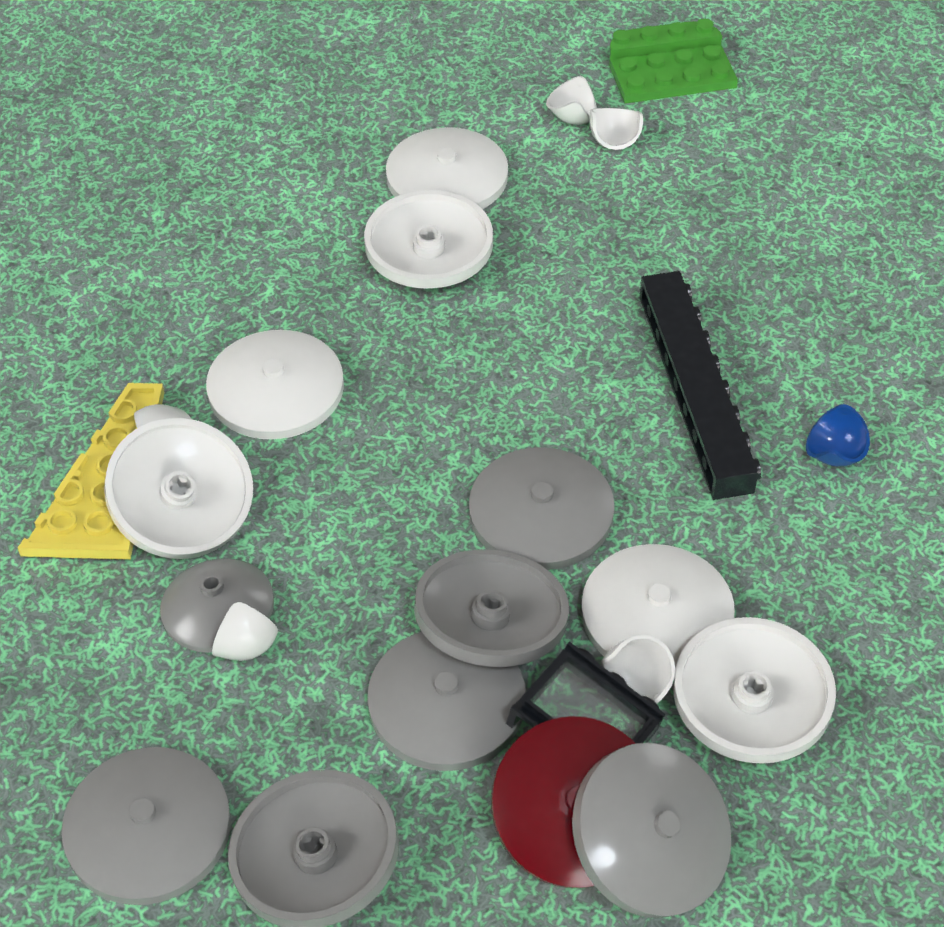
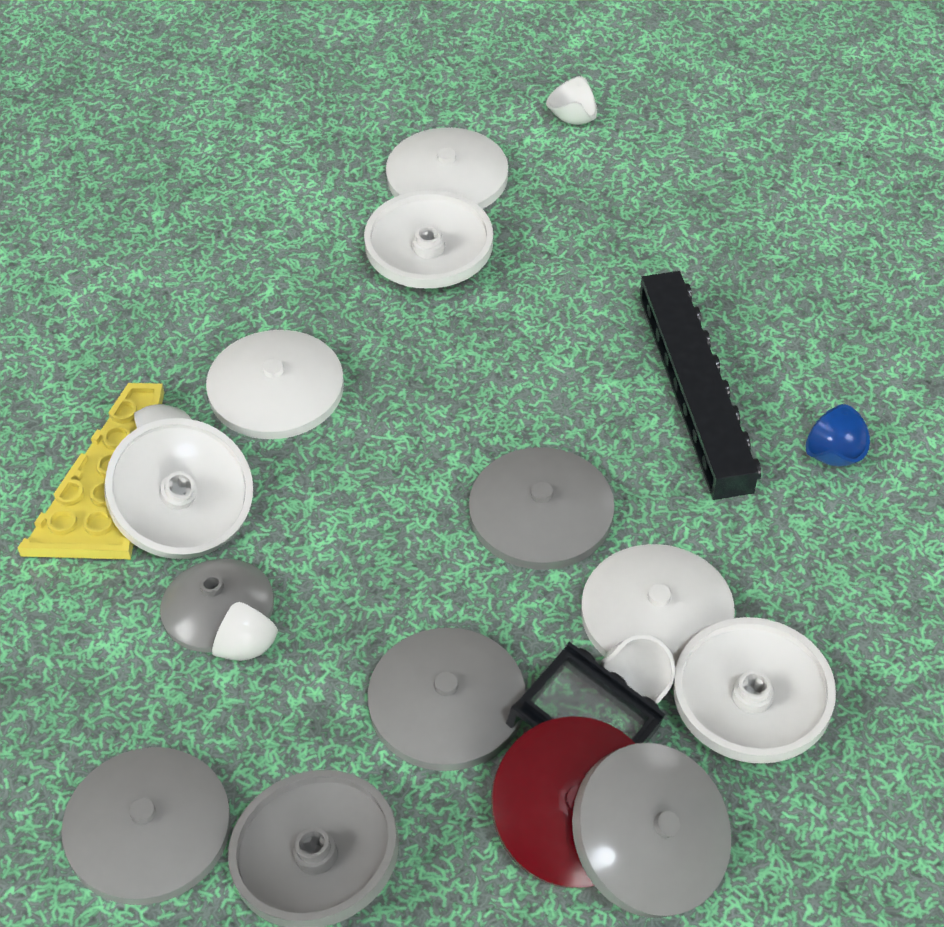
(491, 608): light grey dish -> none
(615, 126): white helmet -> none
(670, 61): bright green plate -> none

